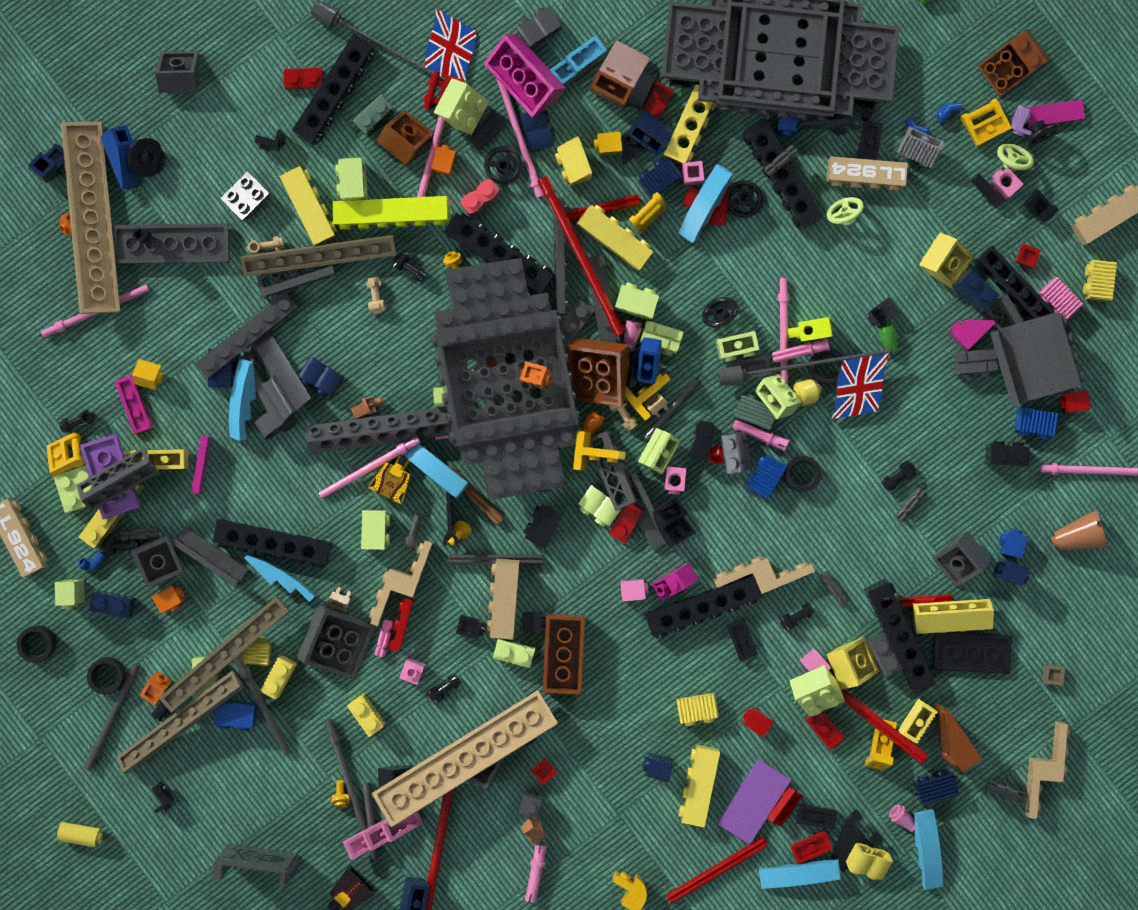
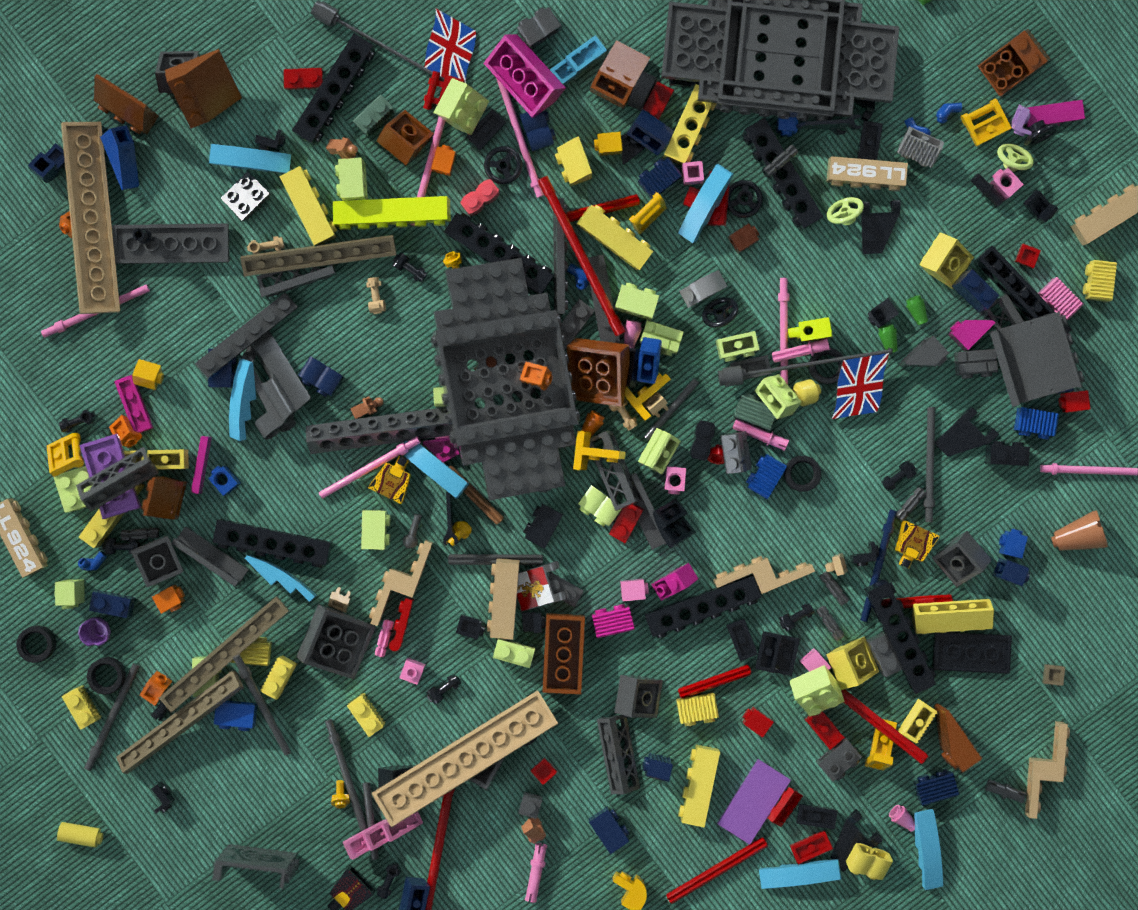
(81, 707): none -> light yellow brick
(94, 631): none -> medium lavender hair
(123, 106): none -> dark orange slope
(125, 431): none -> orange bracket
(135, 157): black plate -> none
(164, 497): none -> dark orange slope
(203, 87): none -> dark orange slope
(232, 481): none -> blue brick
(249, 158): none -> medium azure slope
(343, 148): none -> nougat piece
(392, 871): none -> black bar
(442, 448): none -> dark pink piece
(536, 588): none -> flag
(560, 584): none -> dark grey plate
(580, 277): none -> blue arm
(609, 829): none -> dark blue brick
(612, 621): none -> dark pink brick
(615, 755): none -> dark grey fence
(638, 696): none -> dark grey slope
(703, 288): none -> light grey brick
(714, 681): none -> red axle
(744, 238): none -> copper brick
(777, 653): none -> black slope
(830, 623): none -> dark grey axle
(838, 565): none -> tan tile
(839, 760): none -> dark grey brick
(864, 558): none -> black bracket
(877, 227): none -> black flag
(888, 529): none -> dark blue bar
(914, 543): none -> torso
(917, 309): none -> bright green cone
(926, 354): none -> dark grey slope
(929, 502): none -> dark grey bar
(964, 435): none -> black flag

